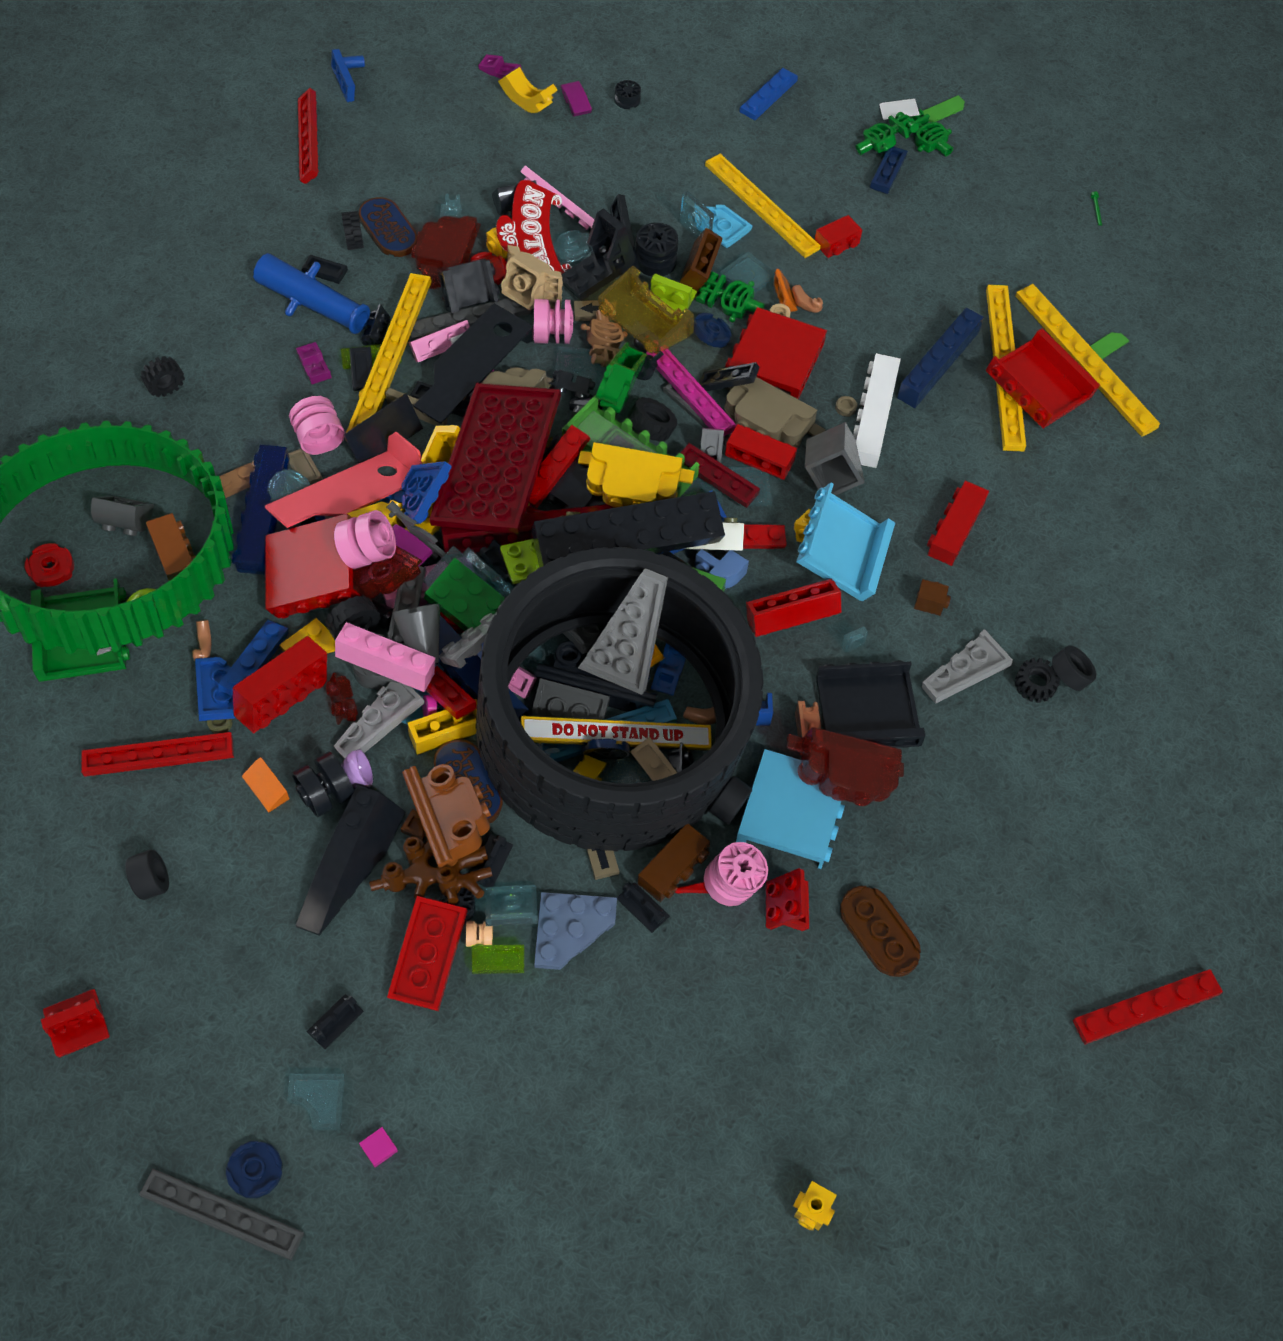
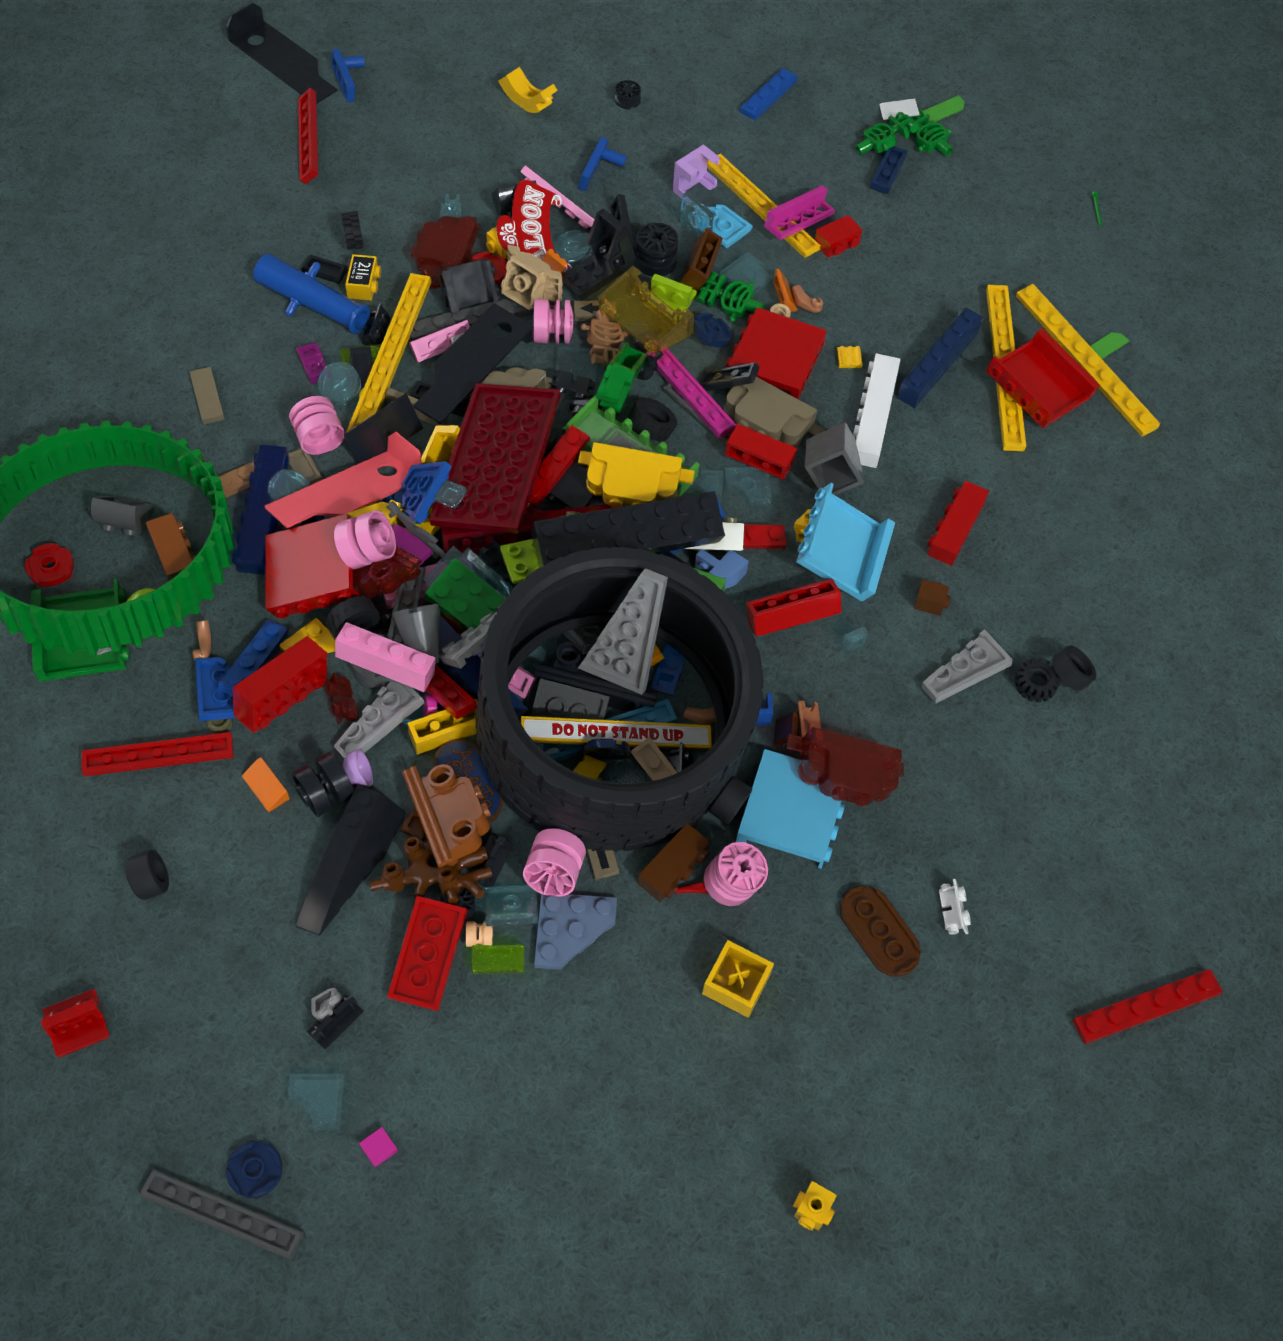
(158, 369): black tyre -> none
(207, 395): none -> dark tan tile
(277, 52): none -> black piece
(324, 1003): none -> light grey tile
(339, 382): none -> clear light blue tile
(362, 277): none -> brick
(388, 226): tile -> none
(450, 494): none -> clear light blue tile
(495, 66): magenta slope -> none
(554, 260): none -> orange piece
(554, 862): none -> bright pink wheel
(576, 98): magenta slope -> none
(600, 152): none -> blue piece
(642, 906): black hinge -> none
(693, 169): none -> lavender panel
(712, 442): dark grey slope -> none
(721, 476): dark red plate -> none
(737, 978): none -> yellow brick
(784, 726): none -> reddish brown piece
(788, 901): red bracket -> none
(794, 211): none -> dark pink fence
(846, 406): dark tan tile -> none
(849, 357): none -> yellow piece
(870, 702): black panel -> none
(957, 917): none -> white hinge

